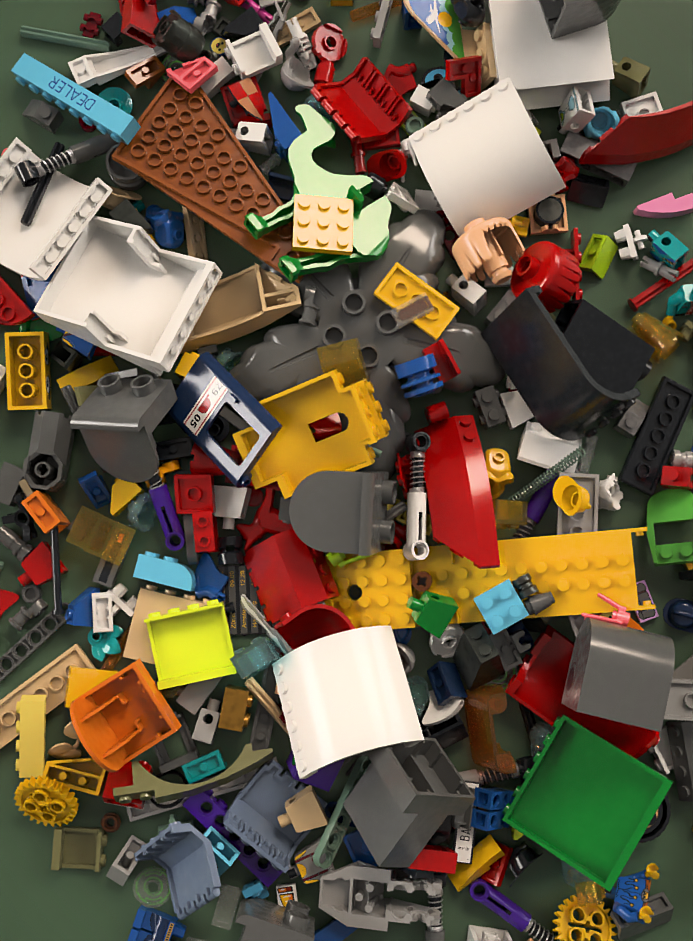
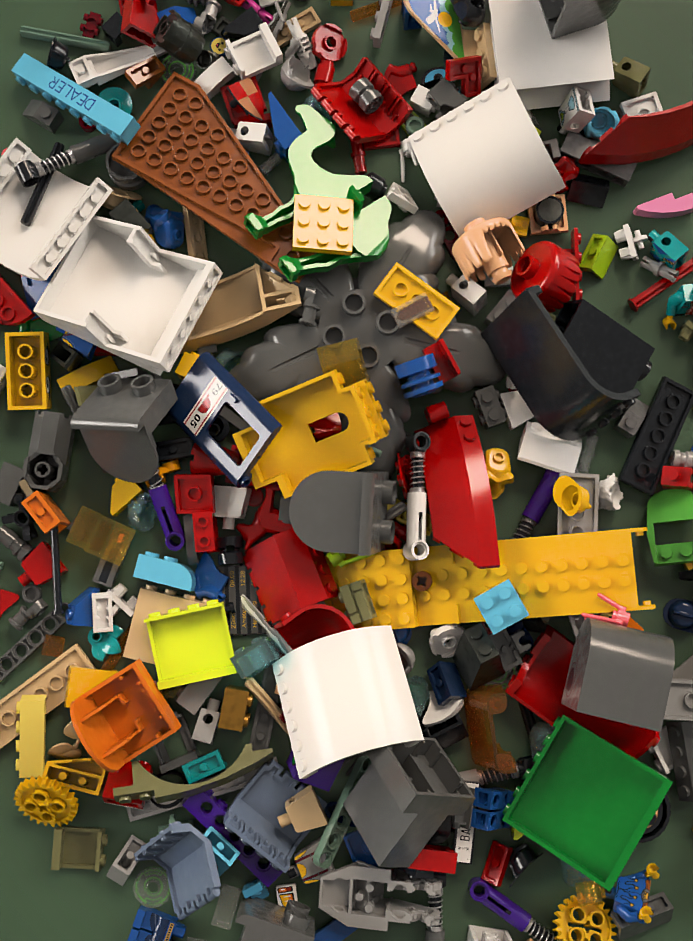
(53, 645): none -> clear orange tile
(58, 55): none -> black piece
(95, 489): blue slope -> none
(106, 826): reddish brown plate -> none
(193, 73): coral wing -> none
(282, 185): dark blue panel -> none
(357, 602): none -> olive brick
(365, 94): none -> dark grey wheel
(388, 164): red piece -> none
(425, 200): white sticker -> none
(432, 612): green torso -> none
(484, 855): yellow slope -> none
(509, 513): clear yellow brick -> none
(524, 586): pearl dark grey wheel -> none
(539, 602): dark grey cone -> none
(552, 471): sand green piece -> none
(644, 595): tile -> none
(657, 334): clear yellow cone -> none

